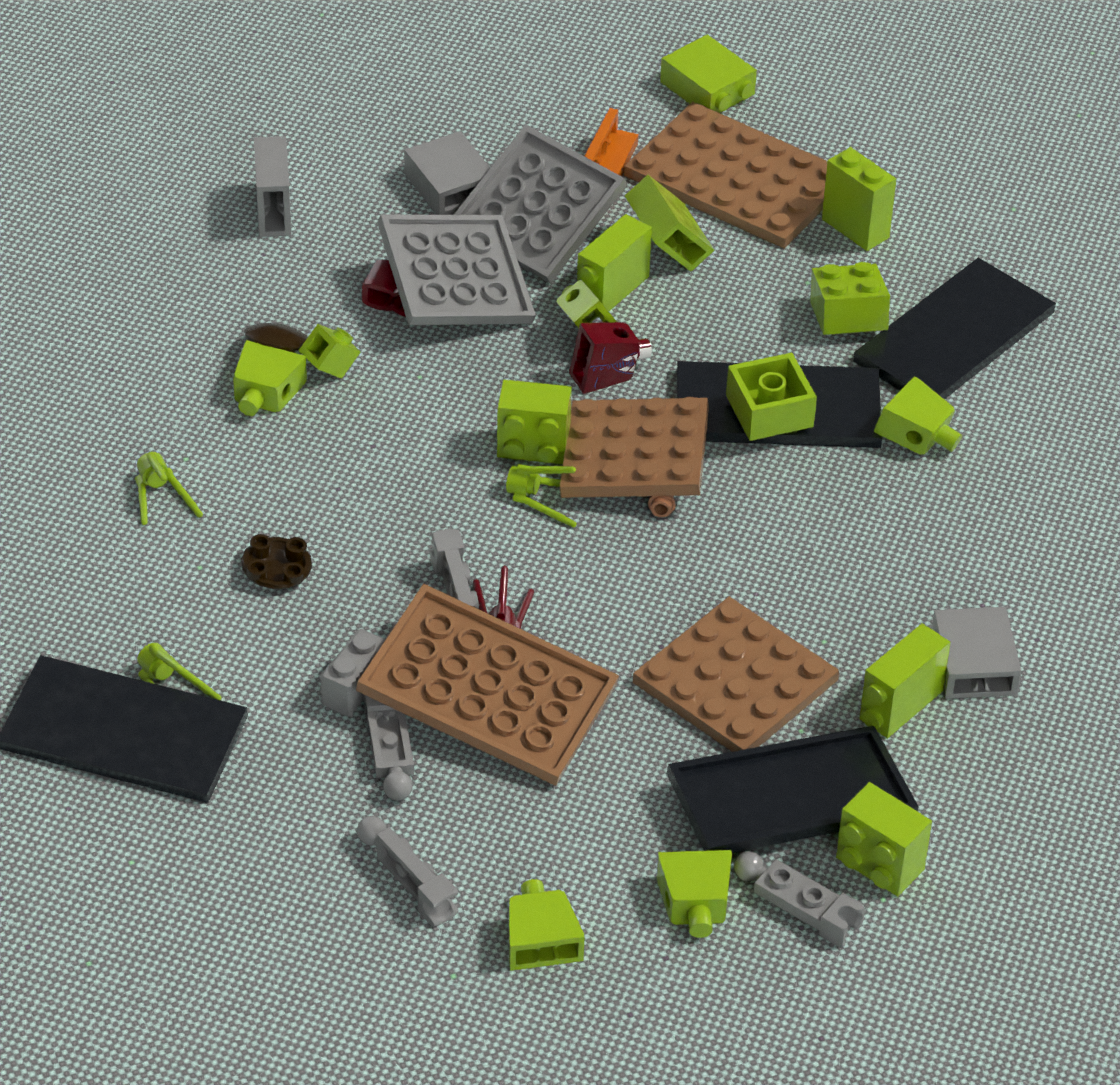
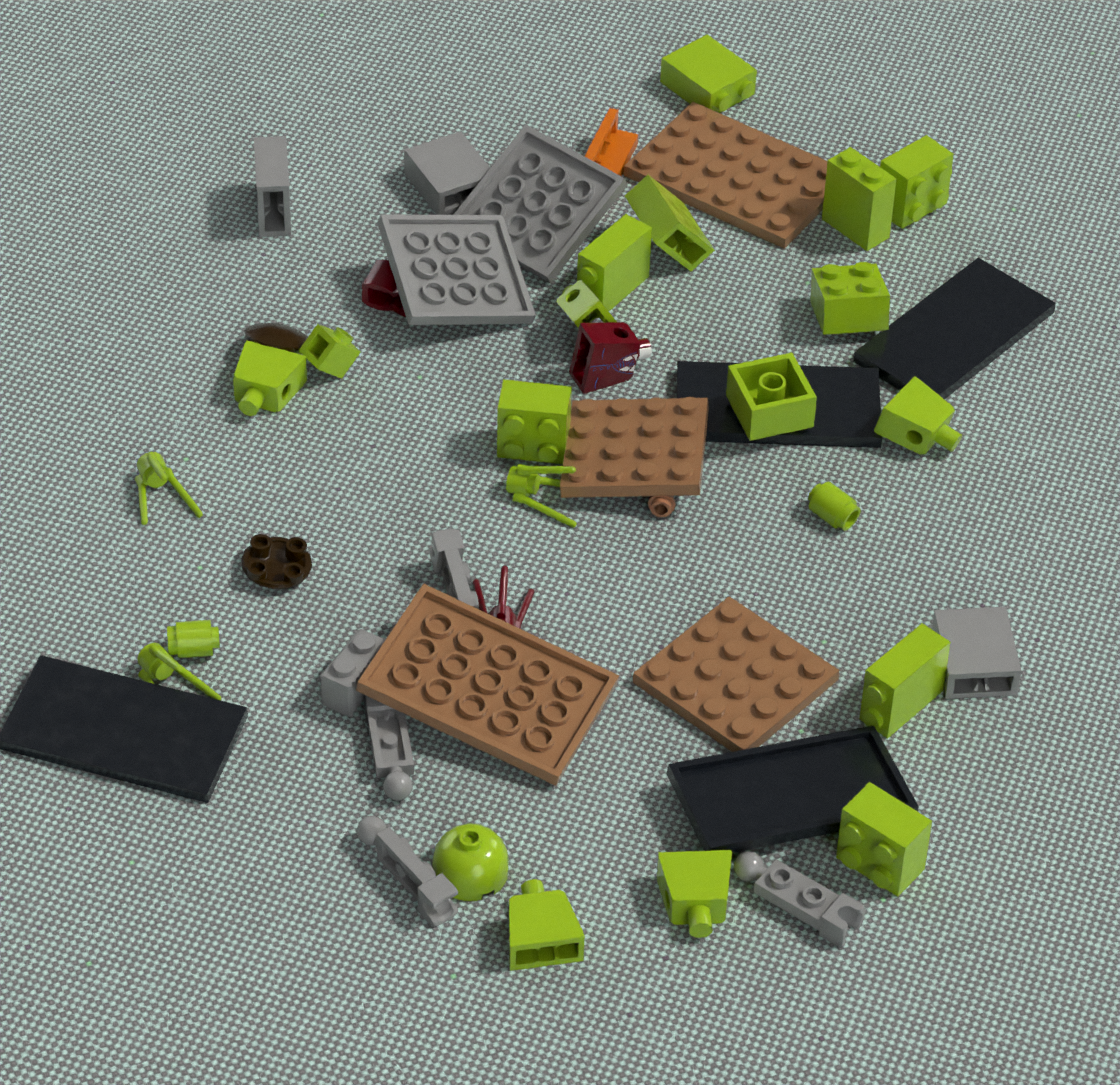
(192, 639): none -> lime brick
(472, 860): none -> lime cylinder
(833, 505): none -> lime brick
(922, 179): none -> lime brick

